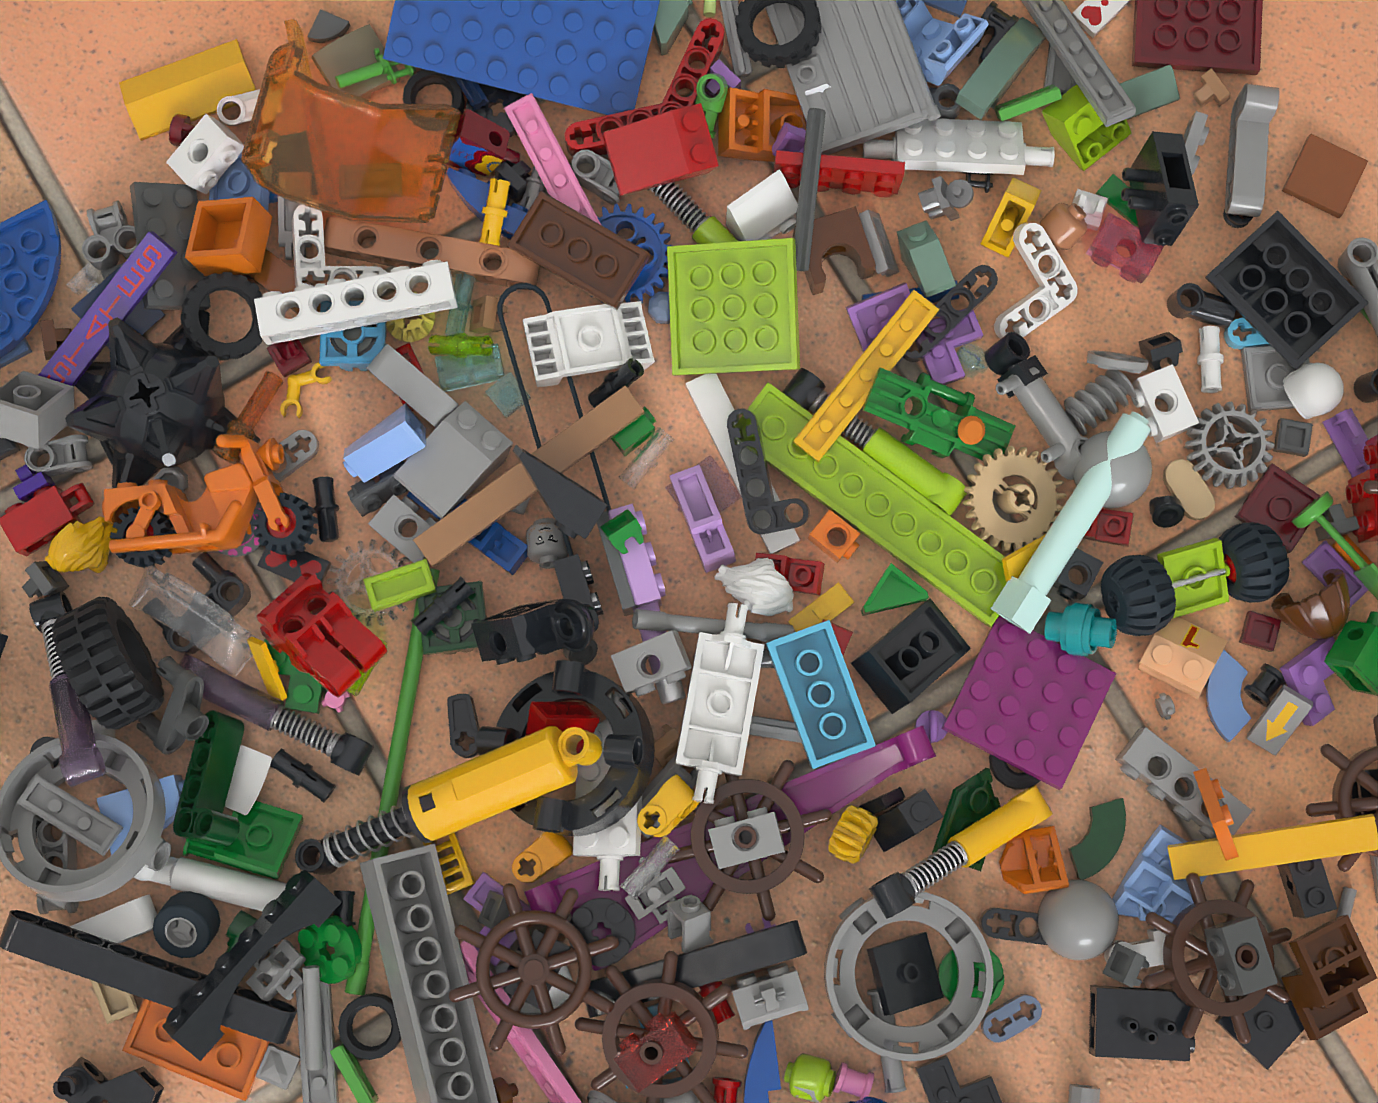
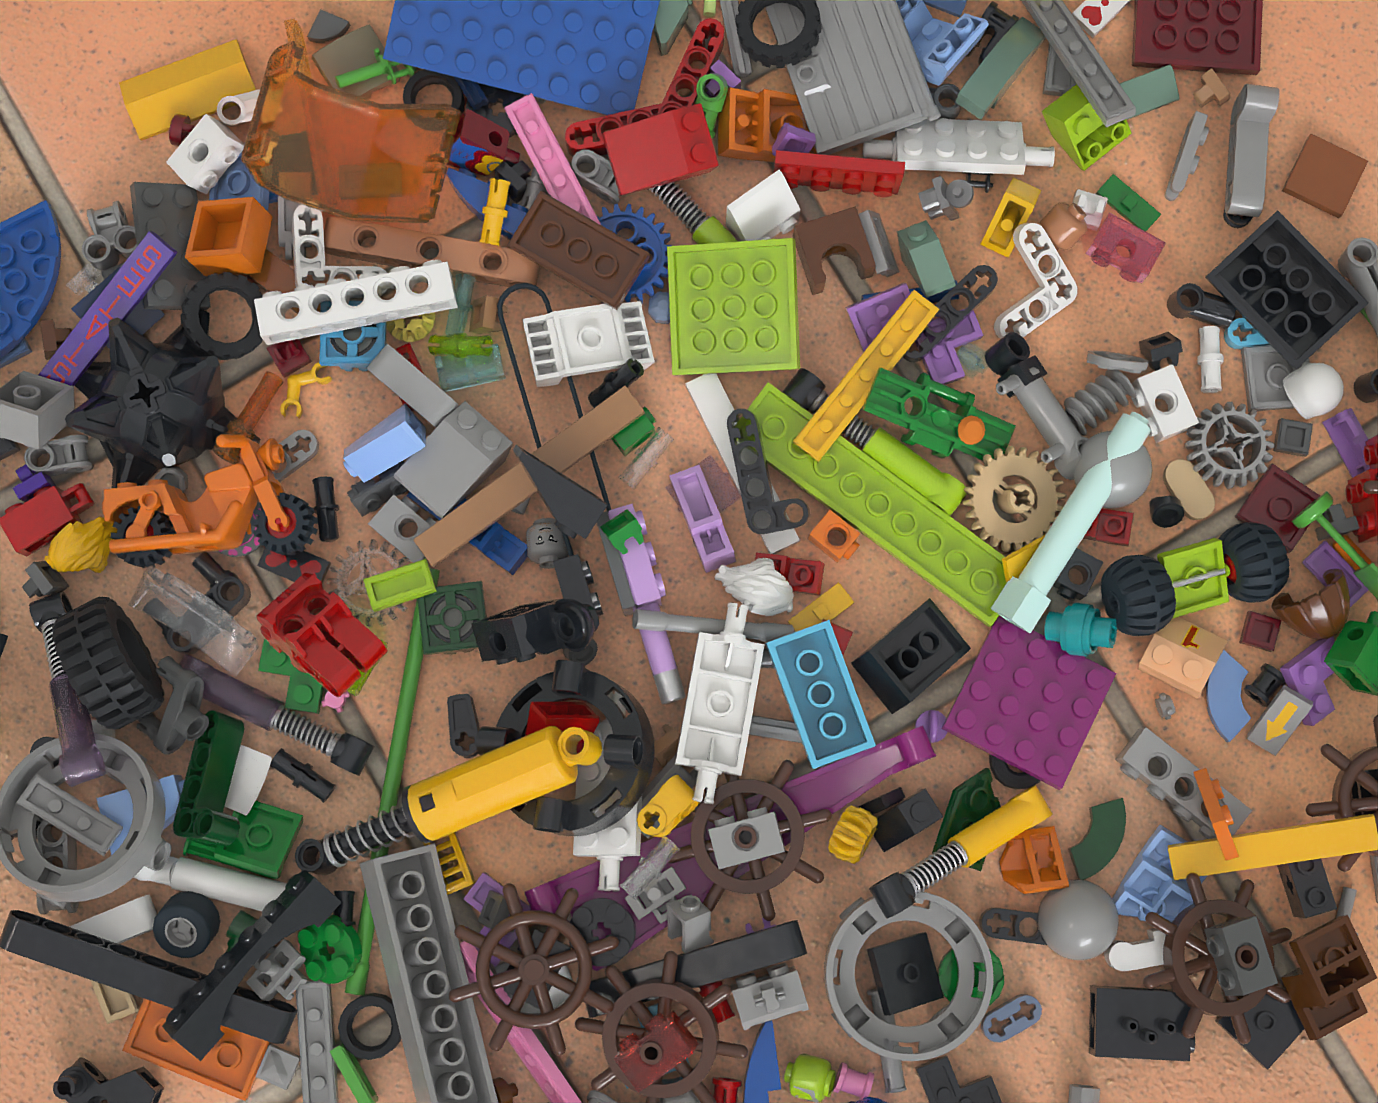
(267, 668): yellow piece -> none
(312, 1017): light grey piece -> none
(442, 606): black pin -> none
(506, 395): clear light blue plate -> none
(547, 851): light orange piece -> none
(632, 663): light grey brick -> none
(809, 187): dark grey axle -> none
(893, 591): green slope -> none
(1027, 102): bright green tile -> none
(1125, 965): dark grey tile -> none
(1161, 188): black piece -> none

